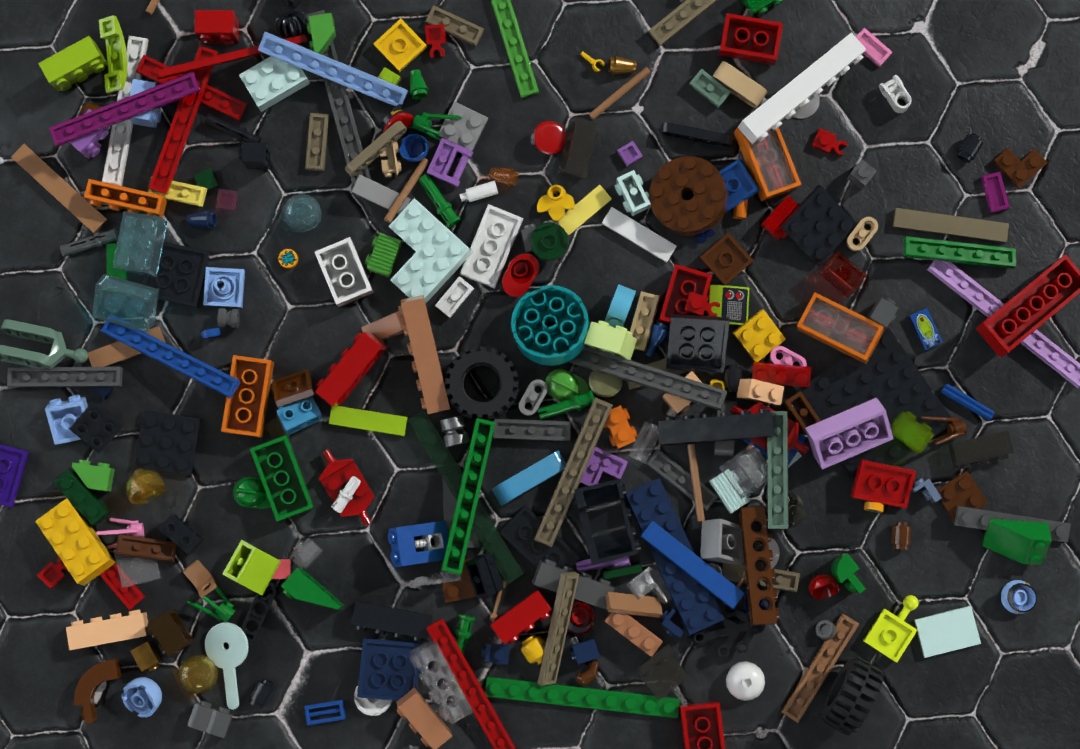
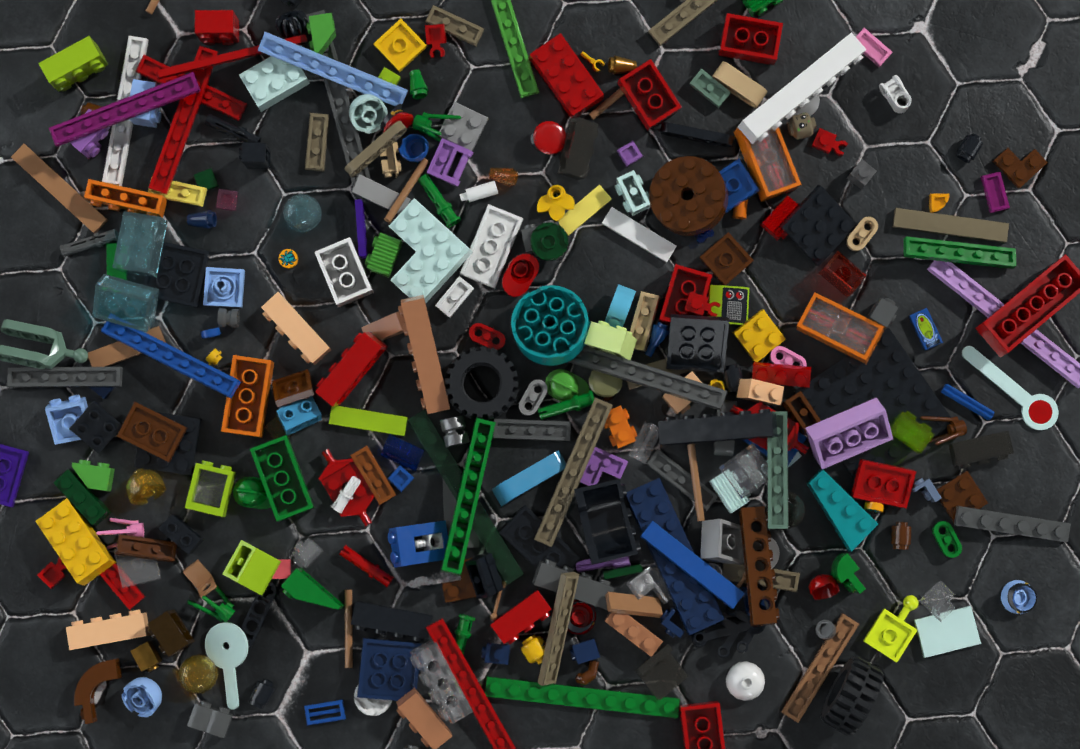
(116, 54): lime slope -> none
(152, 432): none -> reddish brown plate
(211, 487): none -> window
(214, 357): none -> yellow plate
(296, 328): none -> light nougat brick
(348, 629): none -> medium nougat bar
(361, 229): none -> dark purple tile
(367, 113): none -> light aqua cylinder
(373, 475): none -> dark orange plate
(373, 570): none -> red pin
(400, 478): none -> blue tile
(402, 452): none -> clear blue brick
(487, 336): none -> red plate
(566, 76): none -> red brick
(649, 94): none -> red brick
(801, 126): none -> dark tan head
(843, 512): none -> teal wedge
(937, 202): none -> light orange tile
(938, 601): none -> clear brick
(944, 540): none -> green plate
(1018, 540): green slope -> none
(1037, 410): none -> light aqua piece

